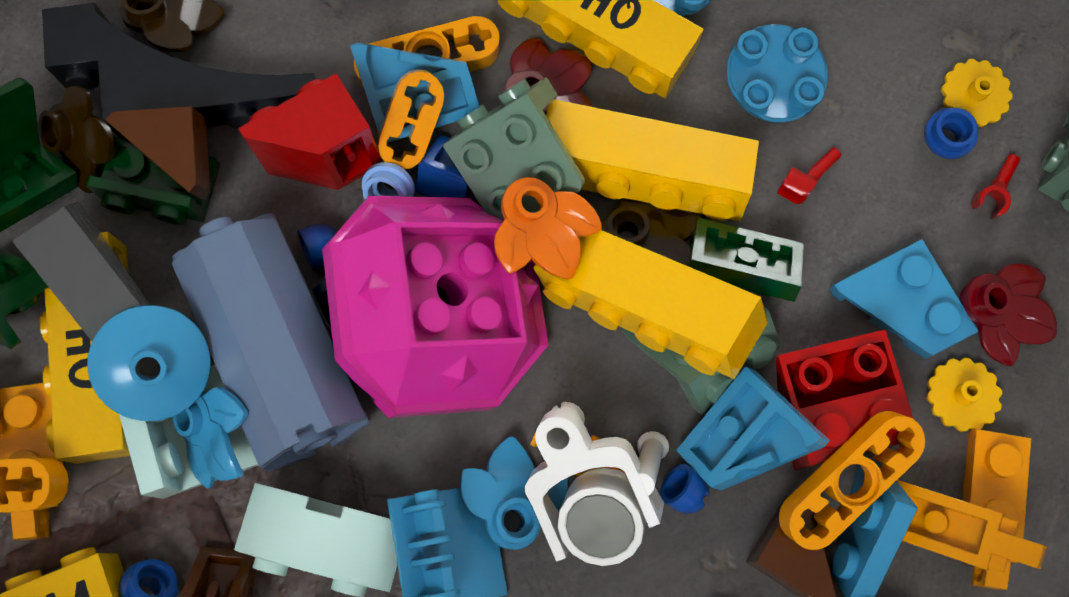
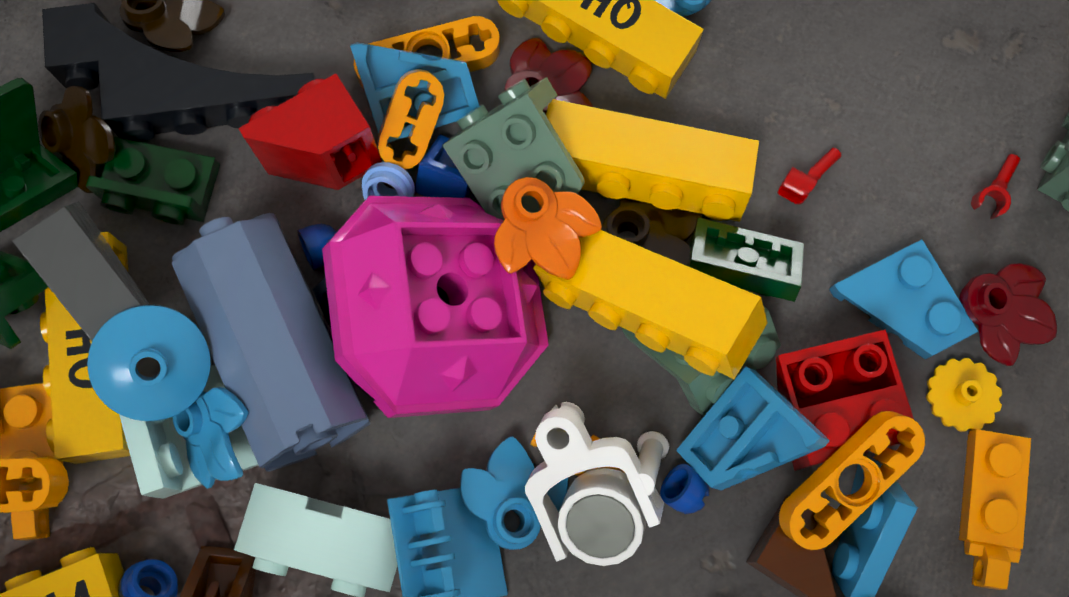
(171, 139): reddish brown slope -> none
(777, 72): dark azure dish -> none
(957, 121): blue plate -> none
(967, 532): light orange hinge -> none
(977, 90): yellow piece -> none

